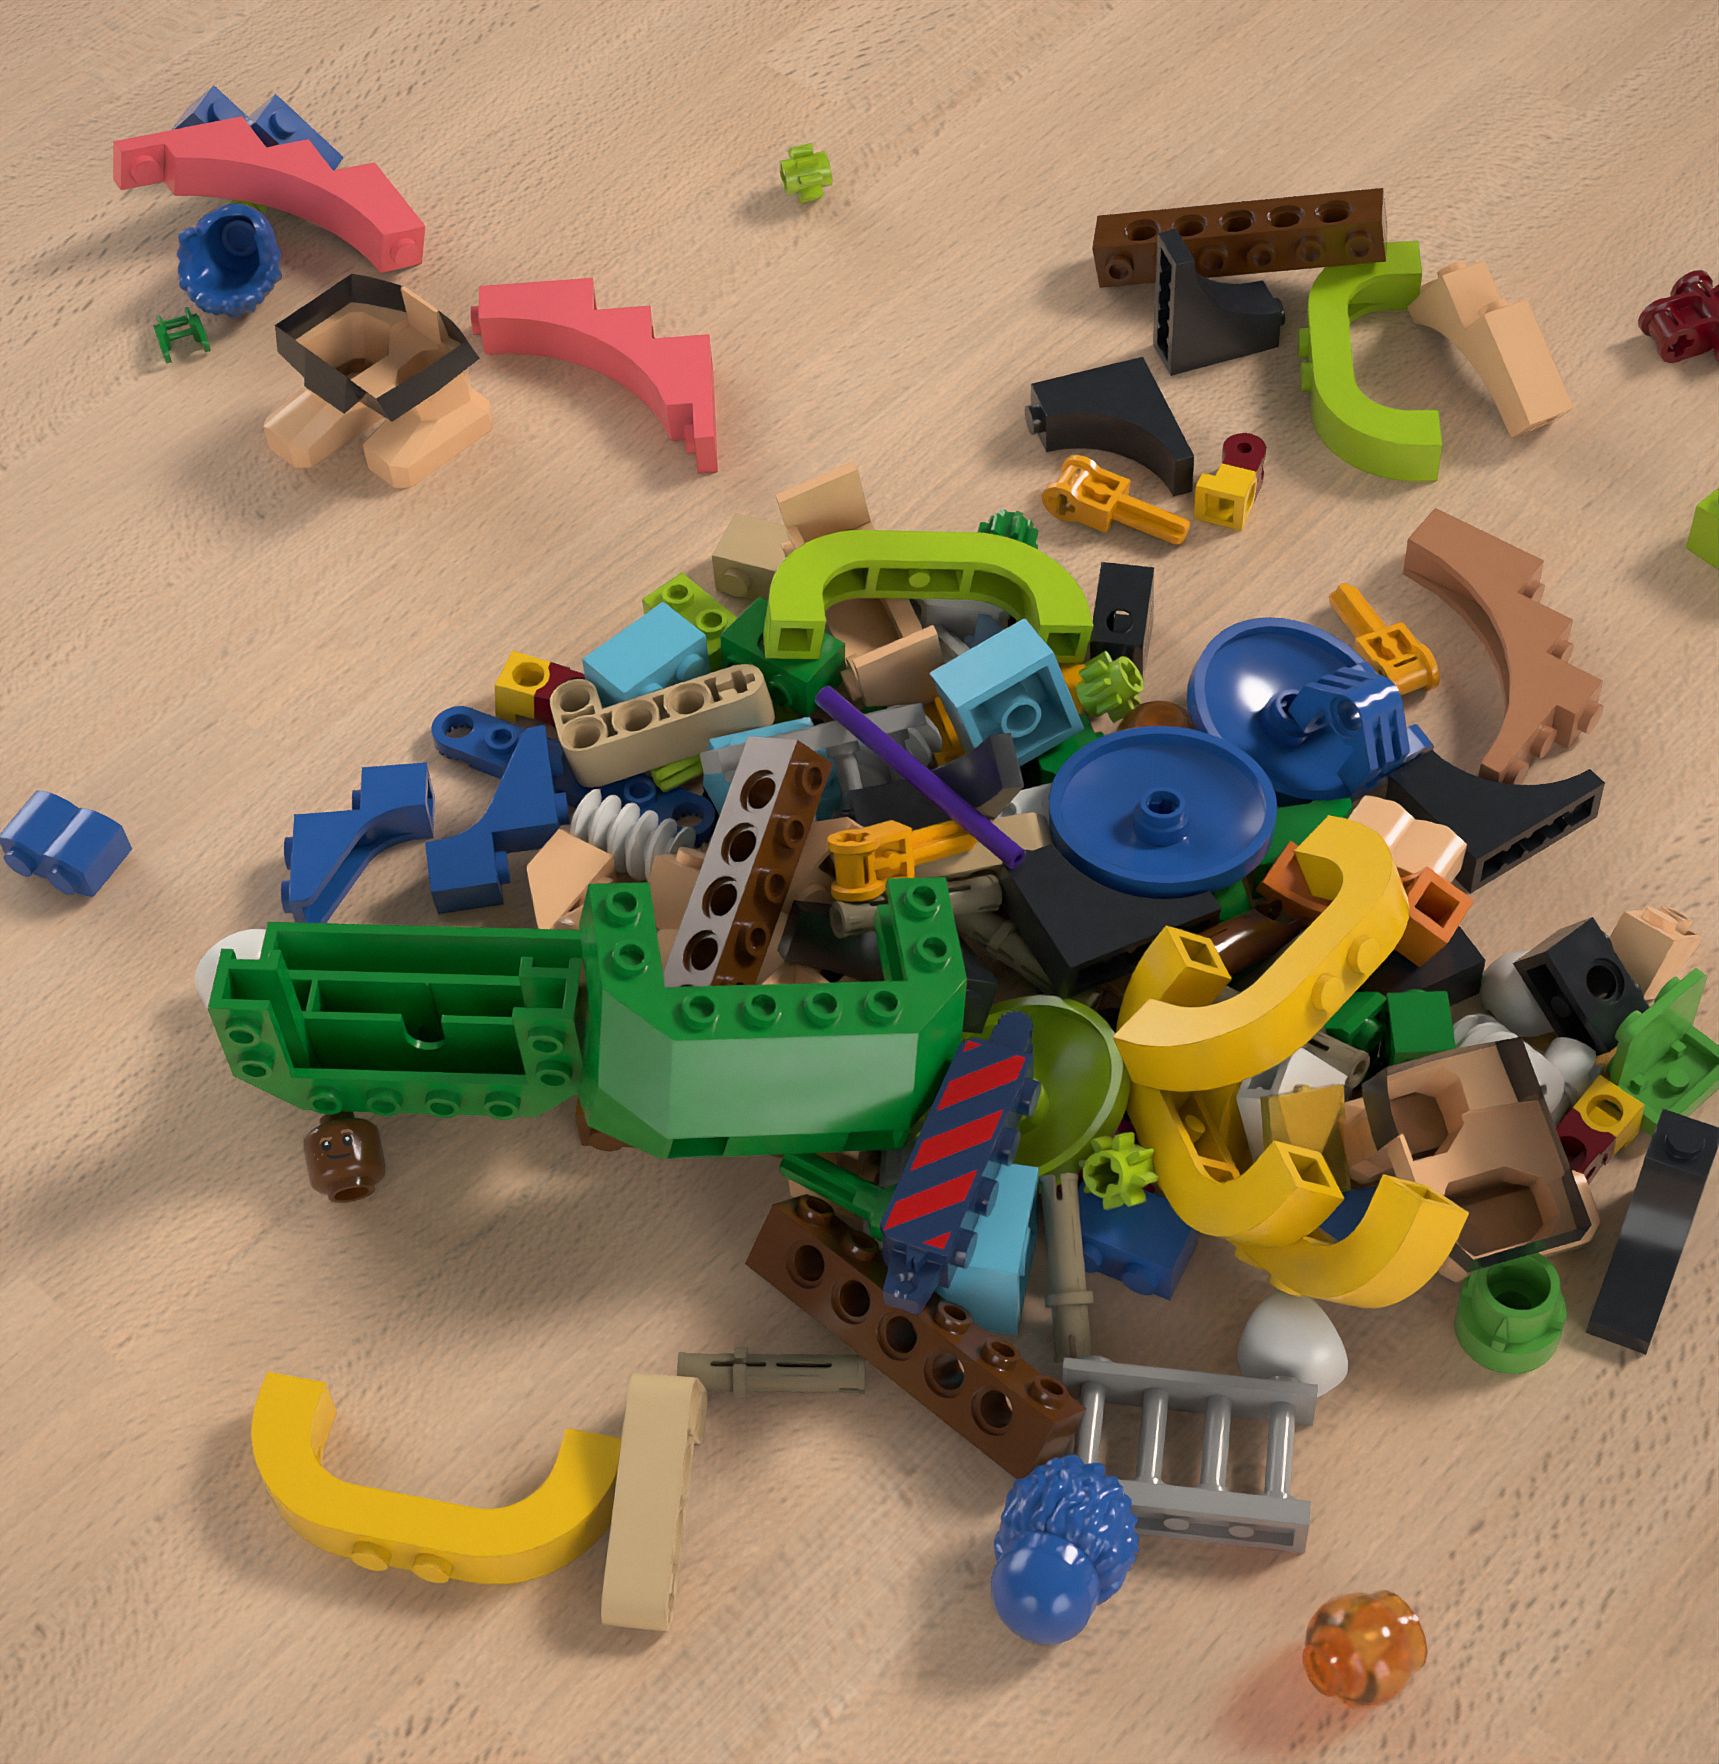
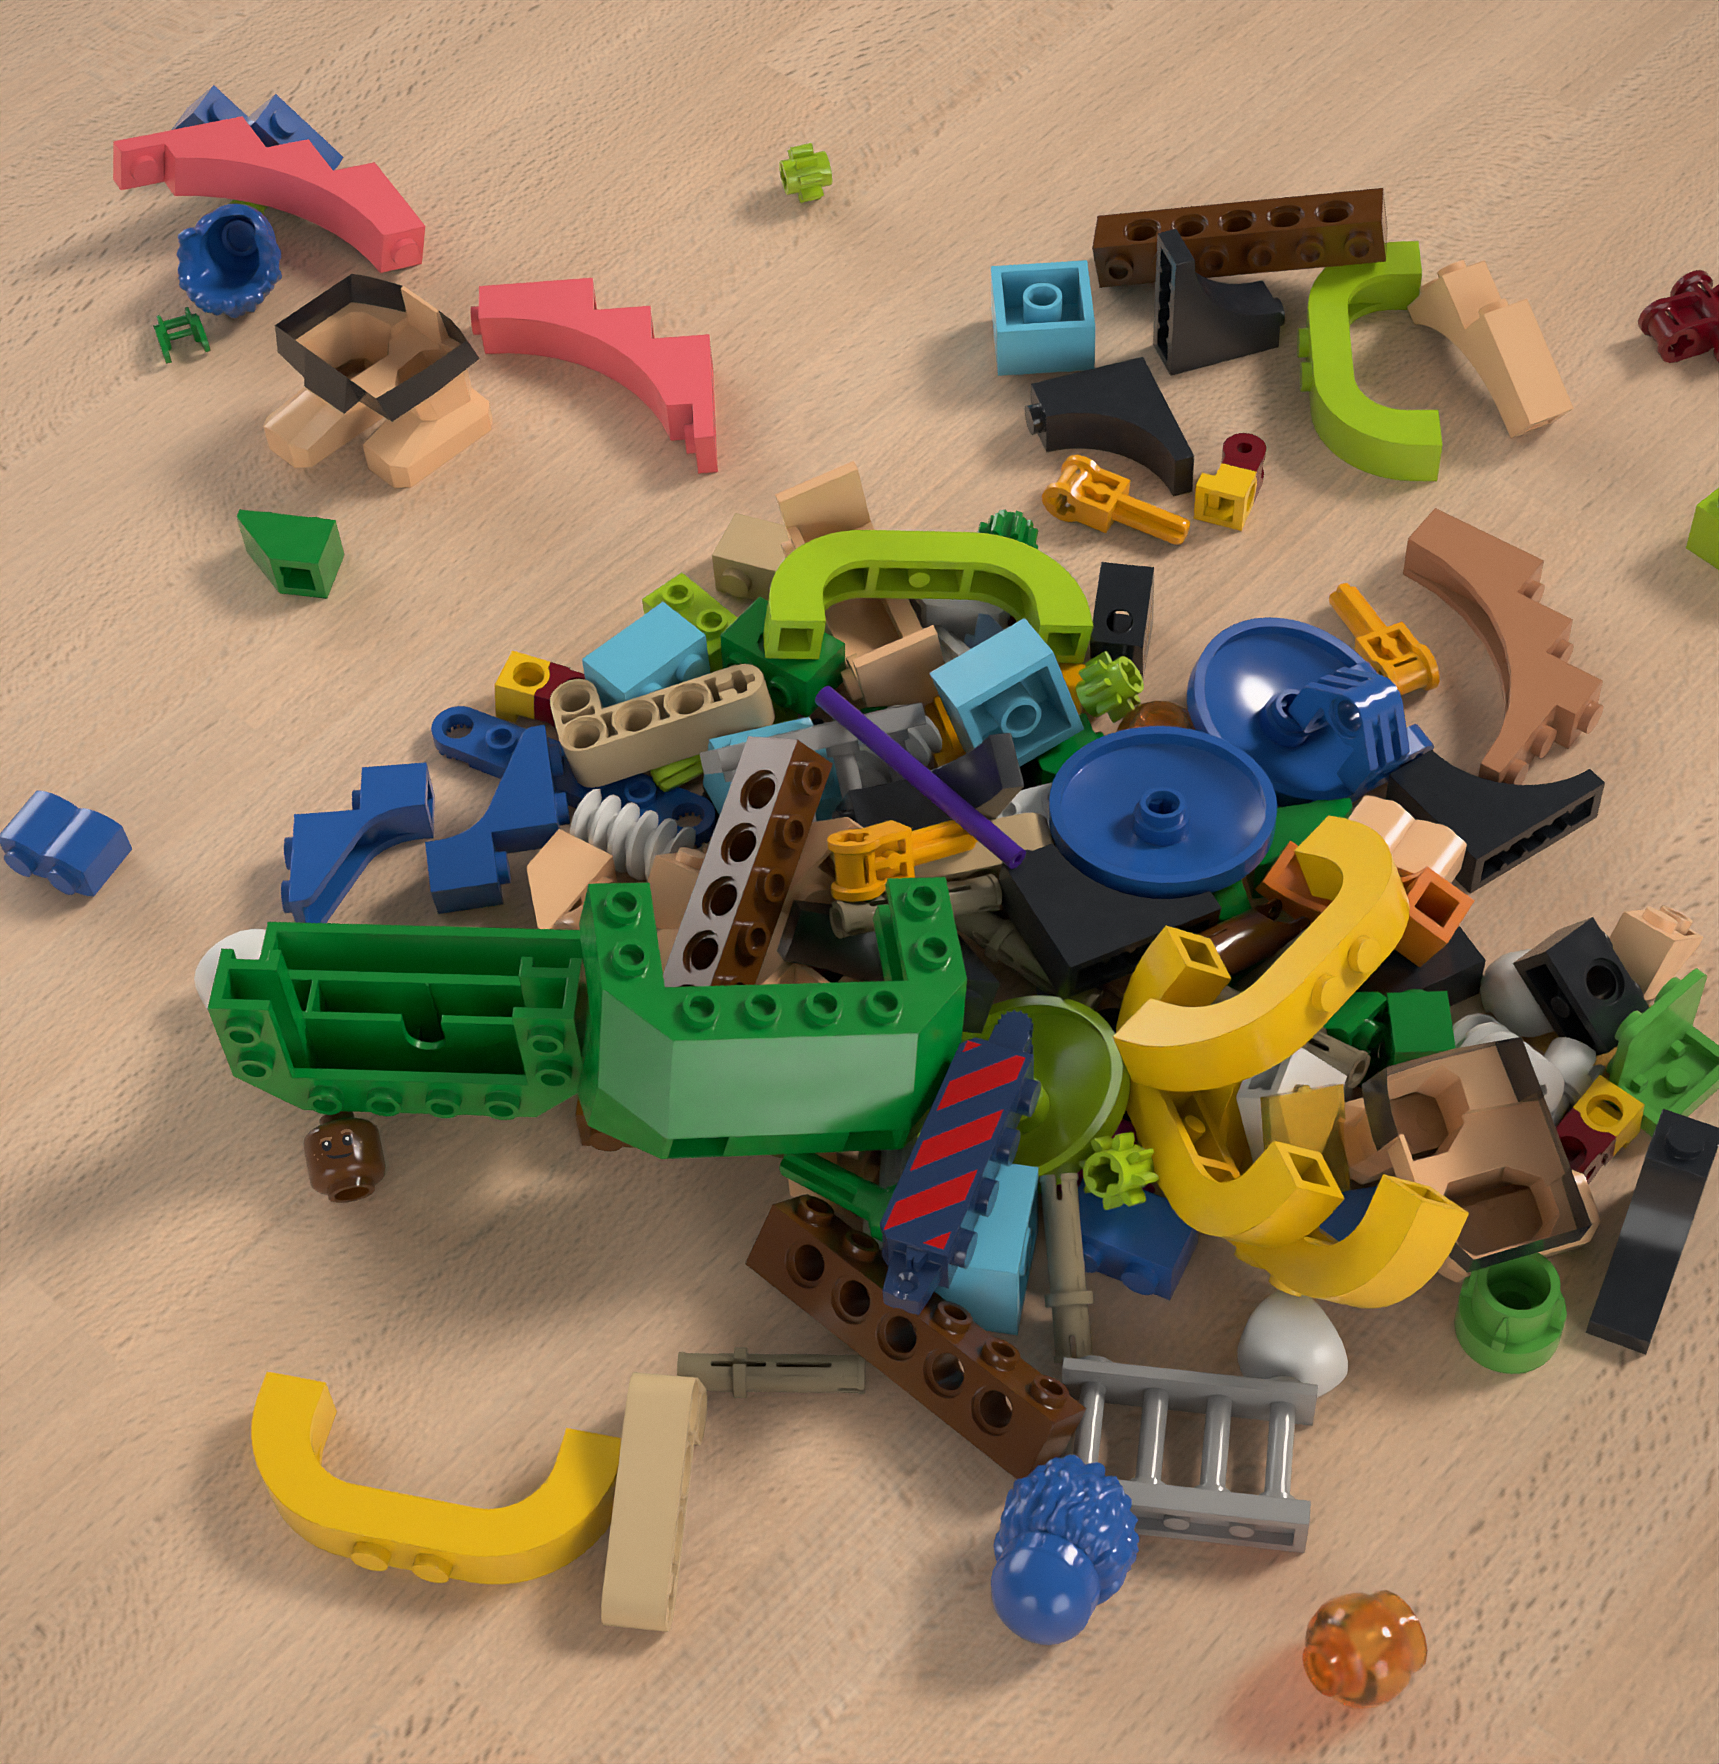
(293, 551): none -> green slope
(1042, 318): none -> medium azure brick

